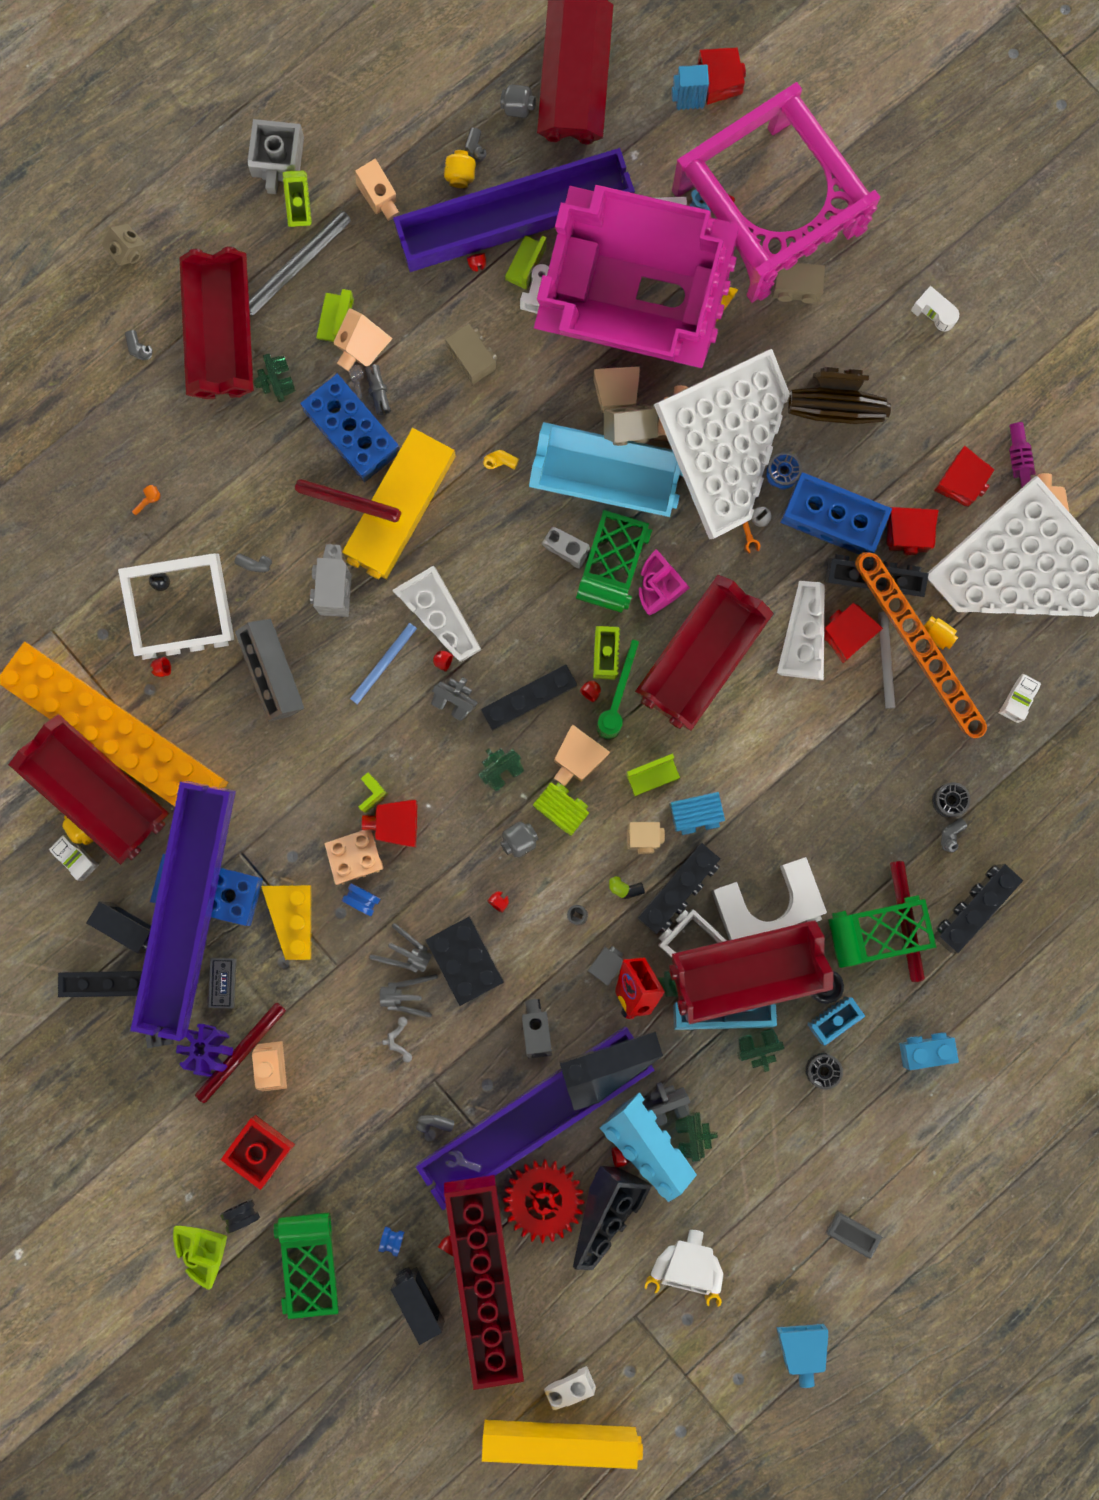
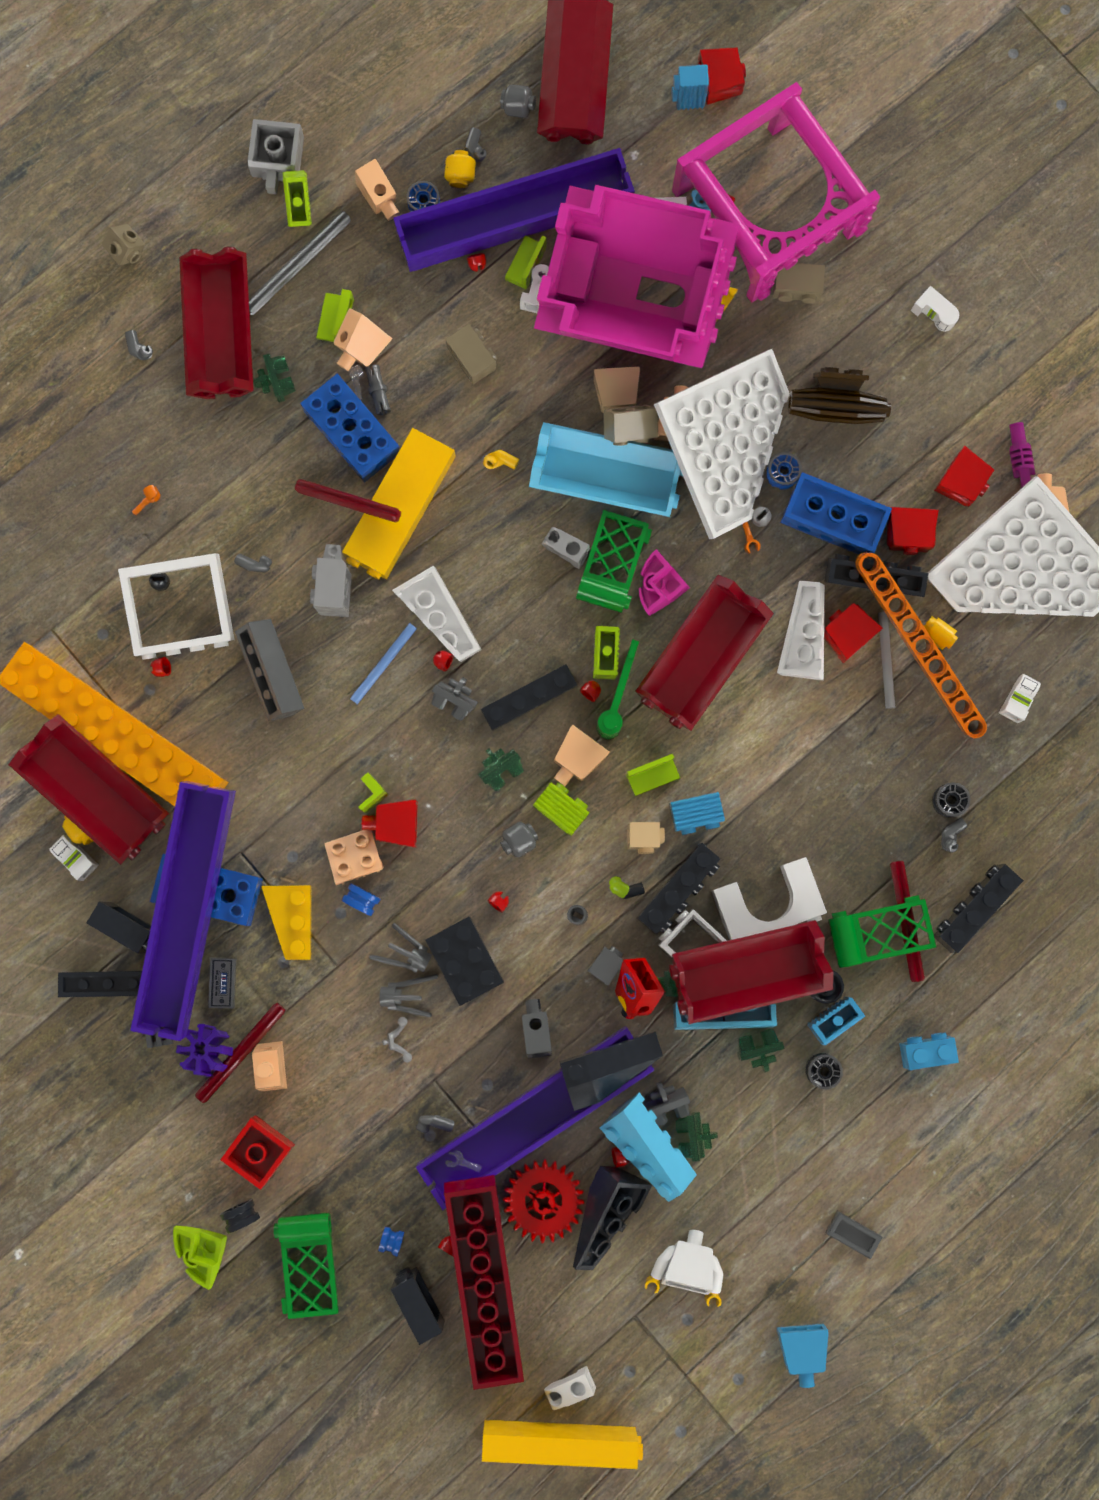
(420, 190): none -> blue wheel

